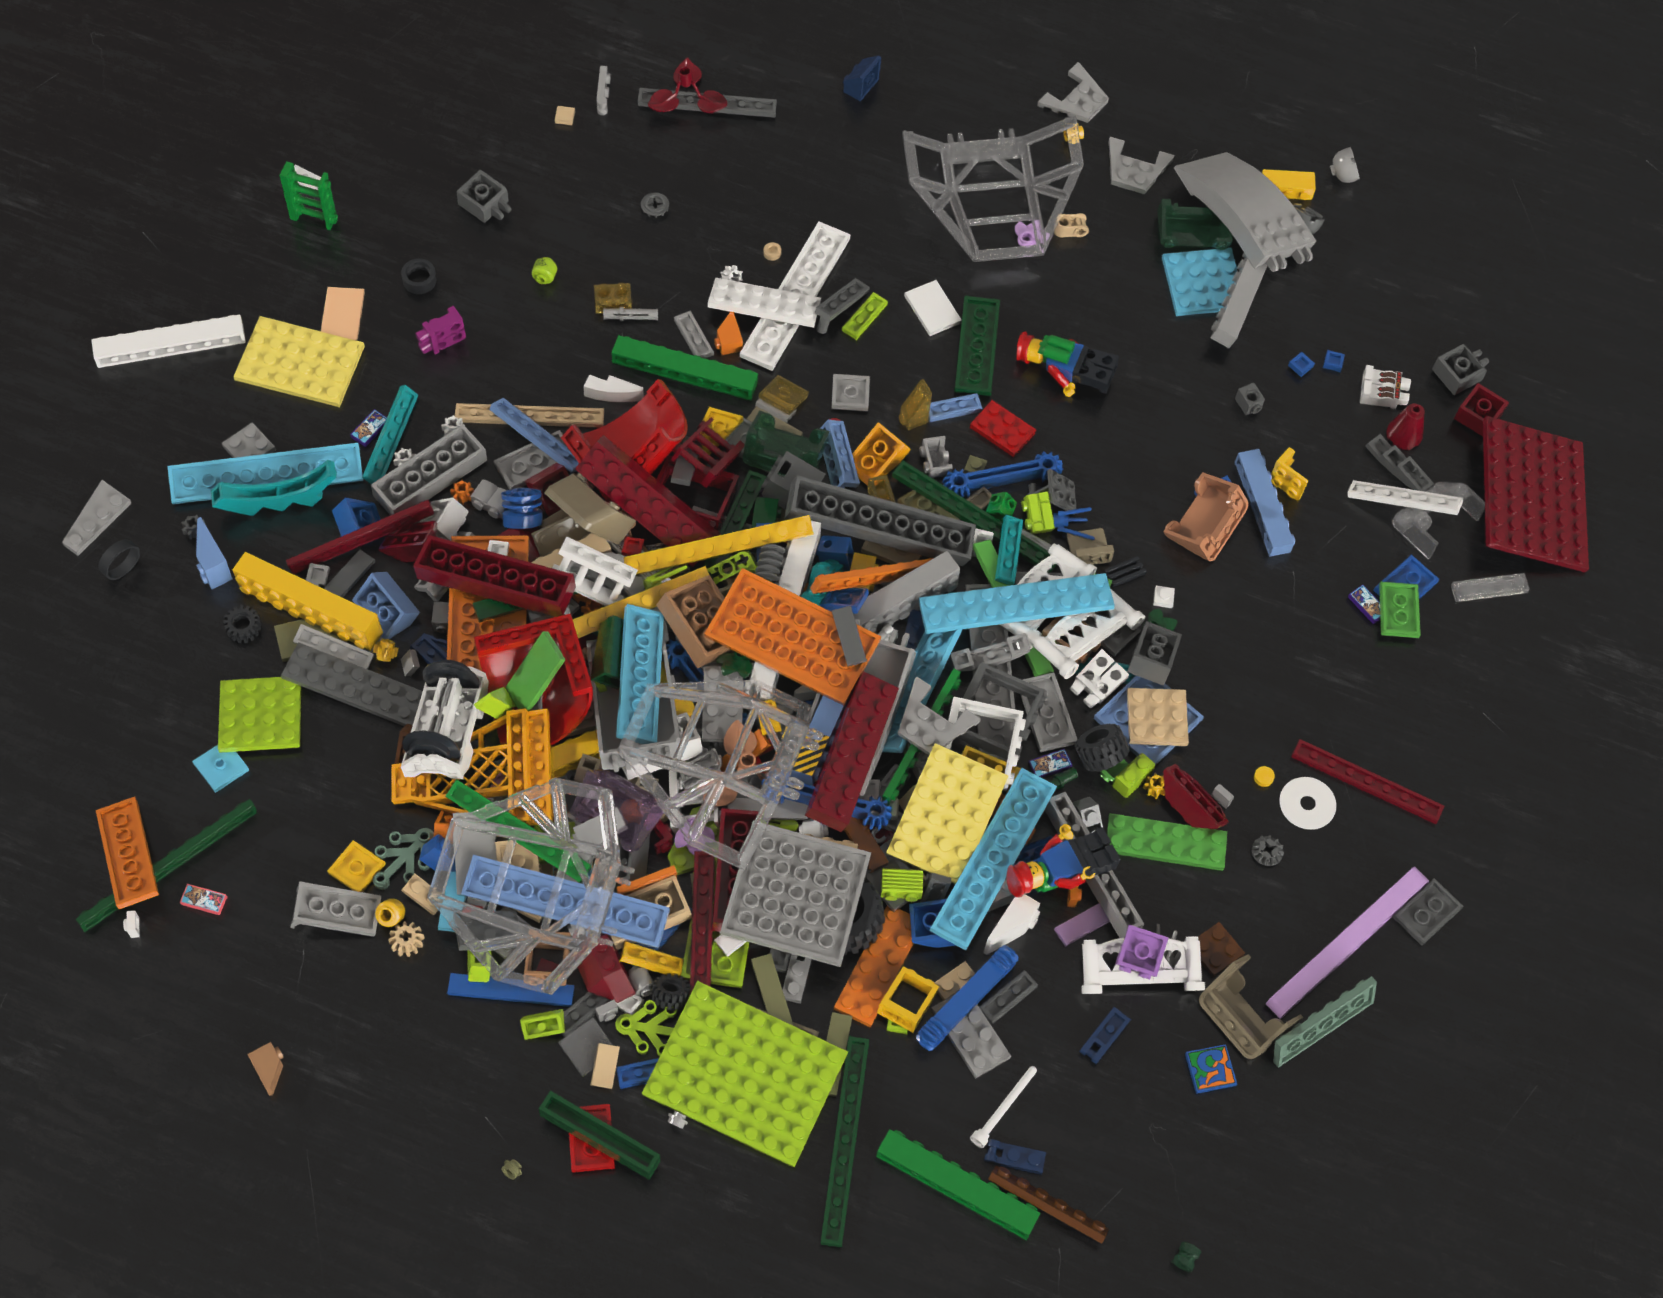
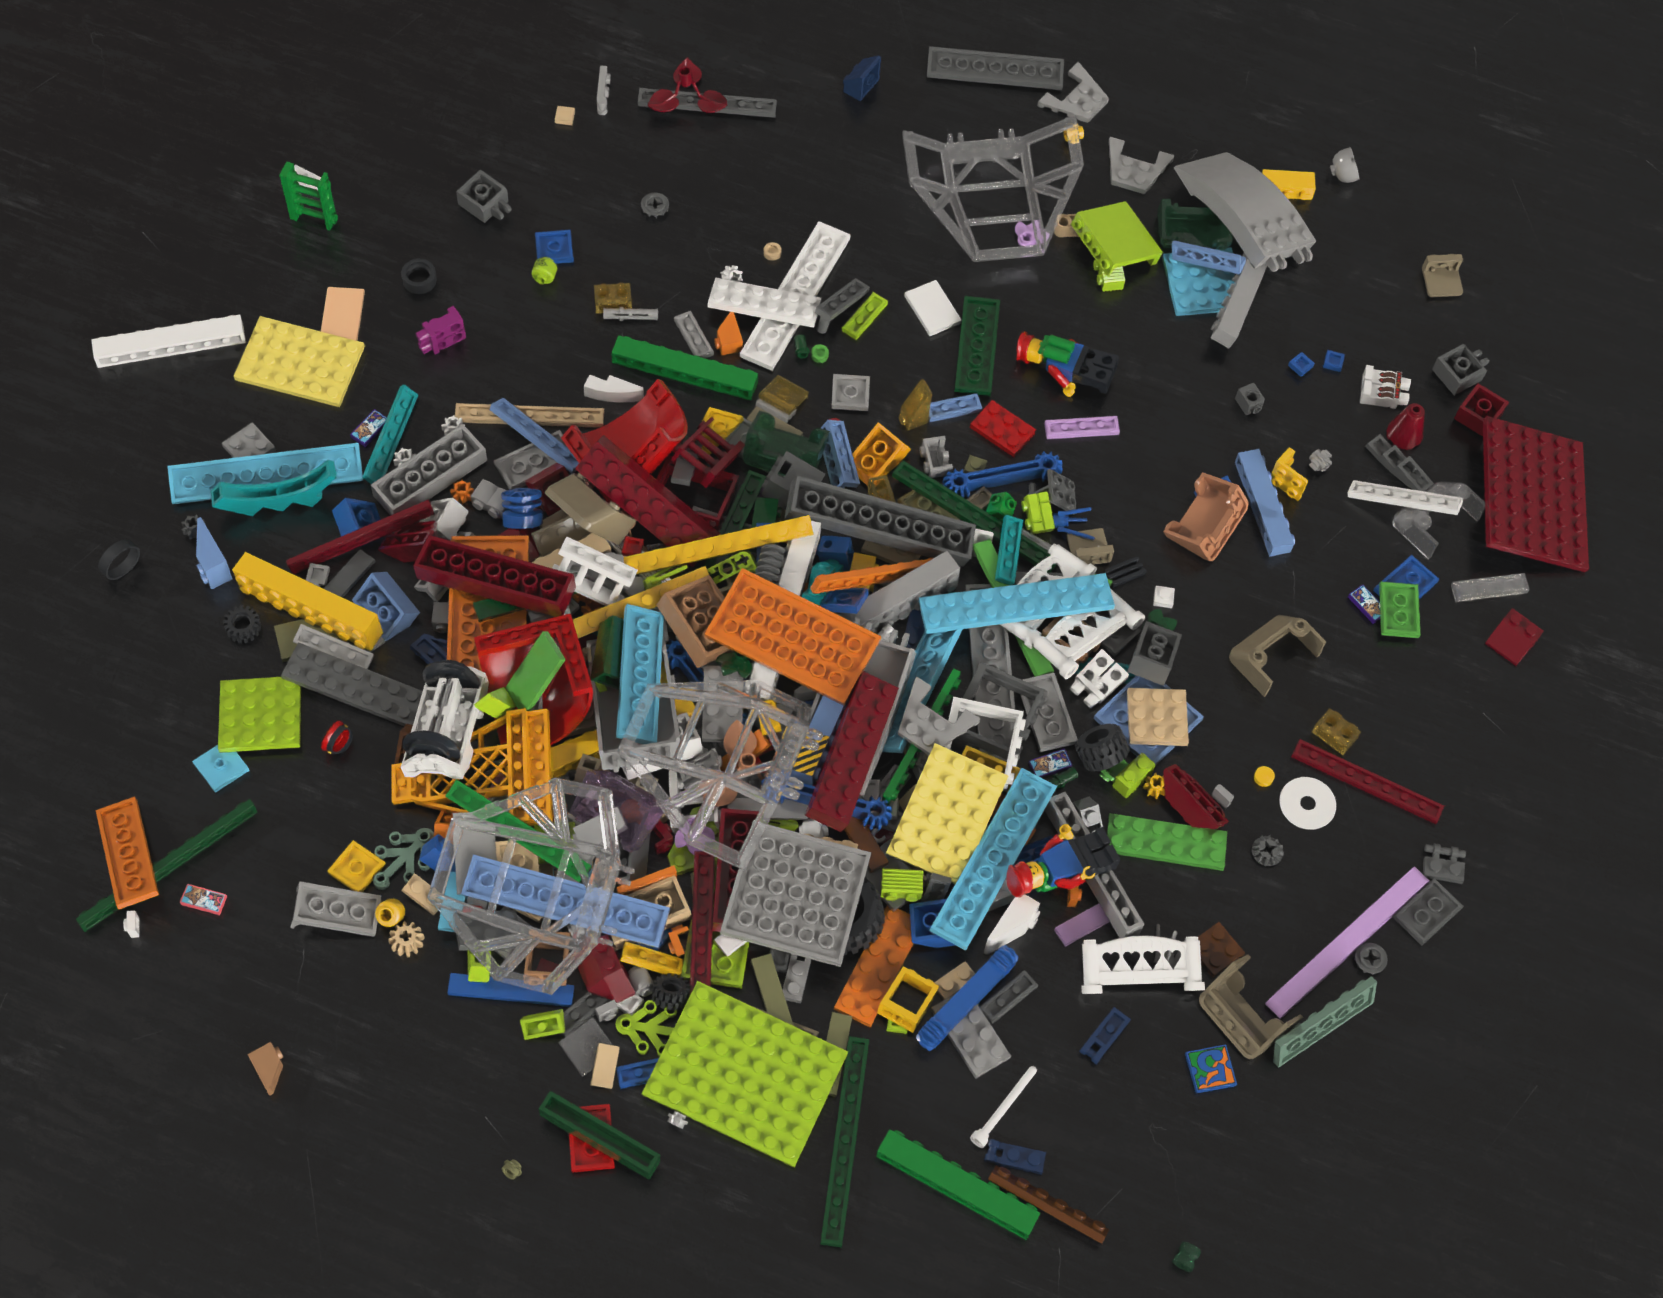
(96, 516): light grey wing -> none
(337, 738): none -> piece
(385, 650): yellow gear -> none
(410, 662): light grey tile -> none
(498, 547): white plate -> none
(555, 245): none -> blue tile
(675, 944): none -> orange bracket
(801, 348): none -> dark green pin
(819, 353): none -> bright green tile
(849, 636): dark grey tile -> none
(991, 655): light grey slope -> none
(995, 68): none -> dark grey plate
(1082, 427): none -> lavender tile
(1113, 282): none -> lime brick
(1115, 236): none -> lime panel
(1141, 952): medium lavender plate -> none
(1207, 257): none -> medium blue fence
(1250, 654): none -> dark tan windscreen
(1310, 217): dark grey cylinder -> none
(1320, 460): none -> light grey gear
(1333, 735): none -> clear yellow brick
(1376, 952): none -> dark grey gear
(1442, 275): none -> dark tan bracket
(1443, 869): none -> dark grey plate
(1514, 637): none -> dark red slope

